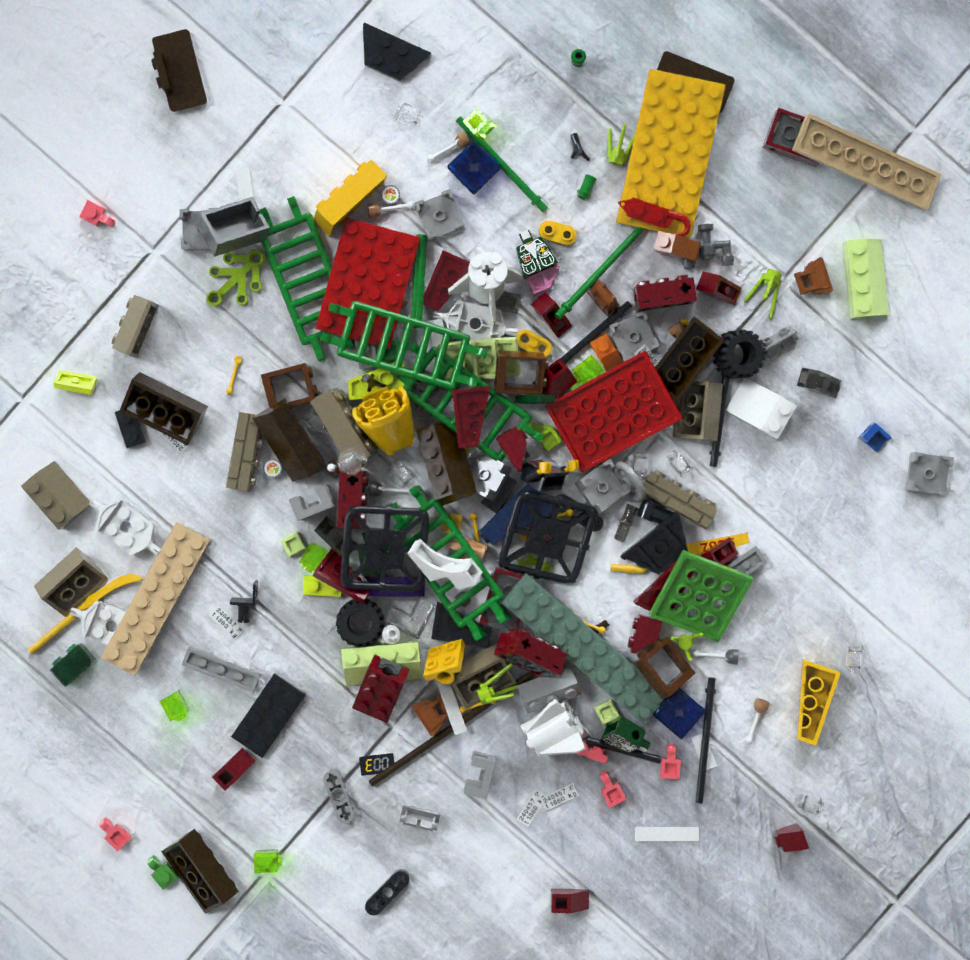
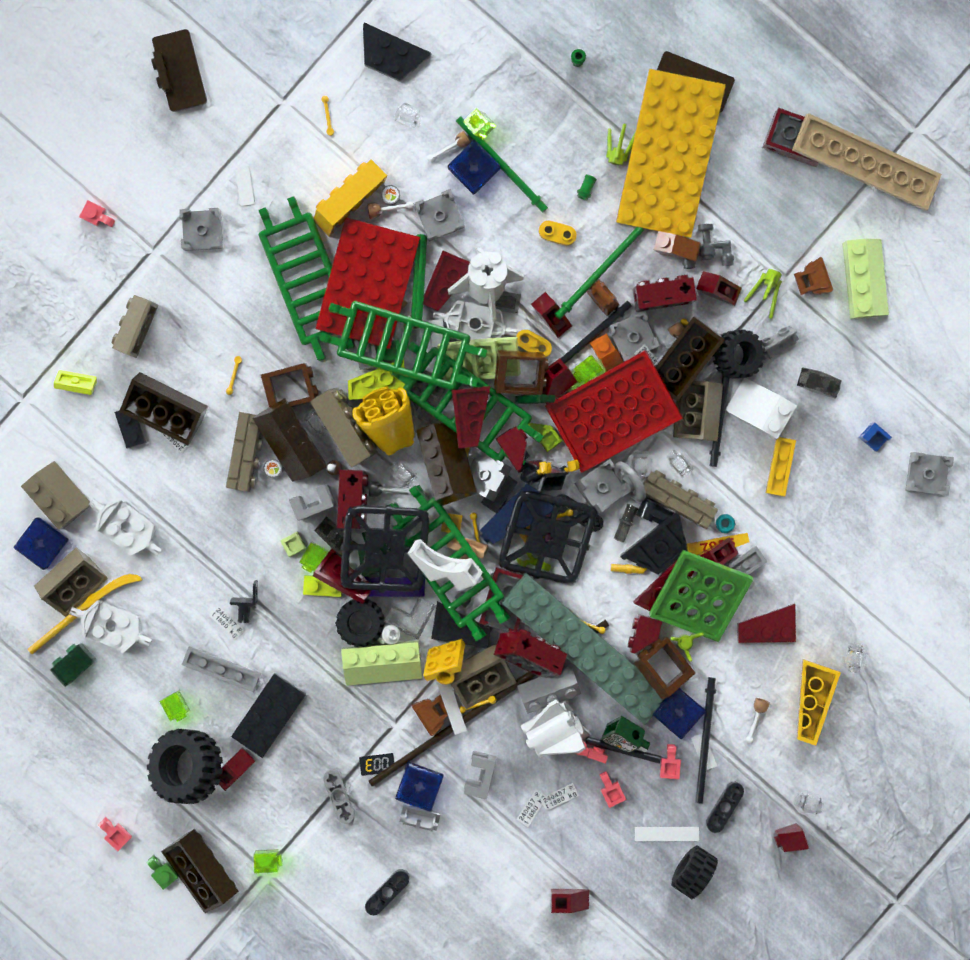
(28, 545): none -> clear blue brick
(155, 599): tan plate -> none
(164, 764): none -> black tyre
(233, 226): dark grey piece -> none
(238, 275): lime plant -> none
(330, 131): none -> yellow hinge
(352, 460): clear head -> none
(371, 381): bar -> none
(380, 688): dark red piece -> none
(425, 797): none -> clear blue brick
(488, 694): lime plant -> none
(534, 254): dark green torso -> none
(542, 280): bright pink tile -> none
(577, 147): black bar -> none
(606, 712): yellowish green tile -> none
(654, 214): red plate -> none
(694, 872): none -> black tyre
(712, 816): none -> black beam
(730, 656): hinge -> none
(731, 525): none -> teal plate
(770, 627): none -> dark red wing
(780, 466): none -> yellow plate

